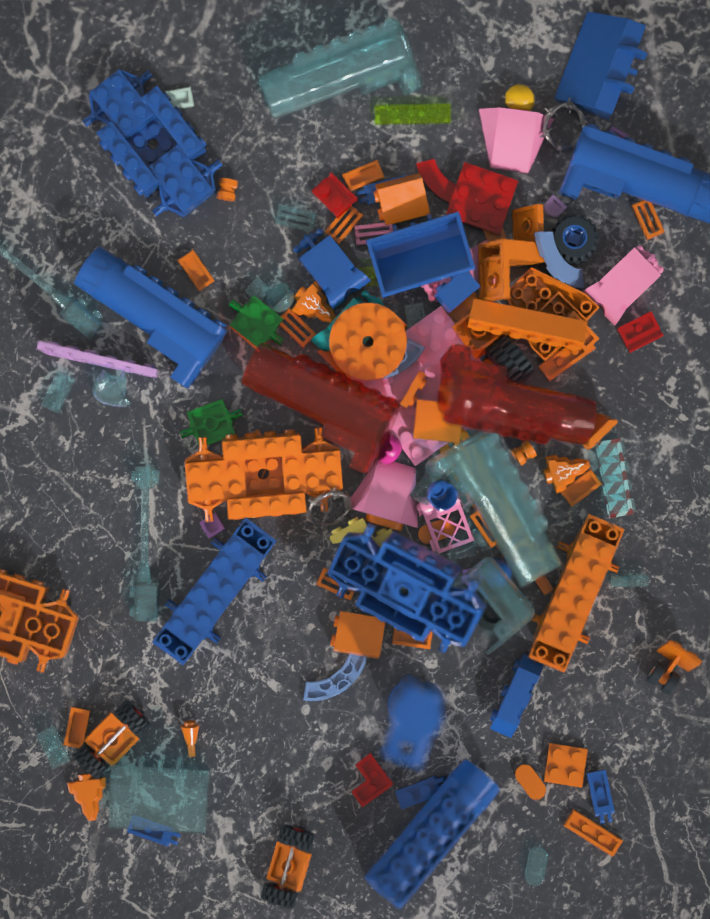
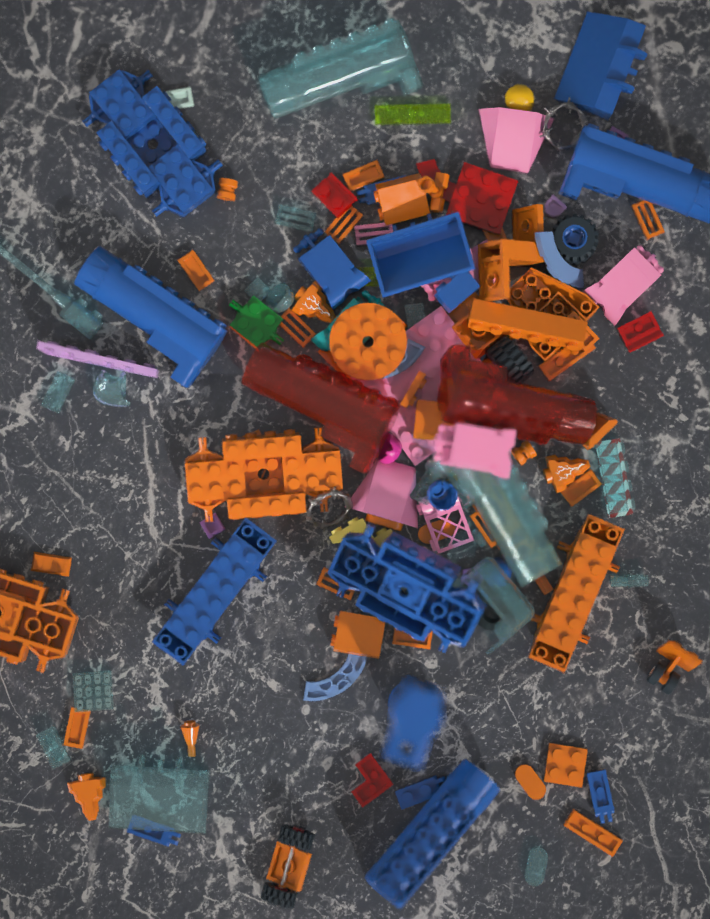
(51, 564): none -> orange tile
(93, 691): none -> clear light blue tile
(111, 739): plate -> none
(144, 591): clear light blue bar -> none
(211, 422): green plate -> none
(435, 190): none -> orange bar
(475, 448): none -> bright pink piece
(516, 695): blue brick -> none

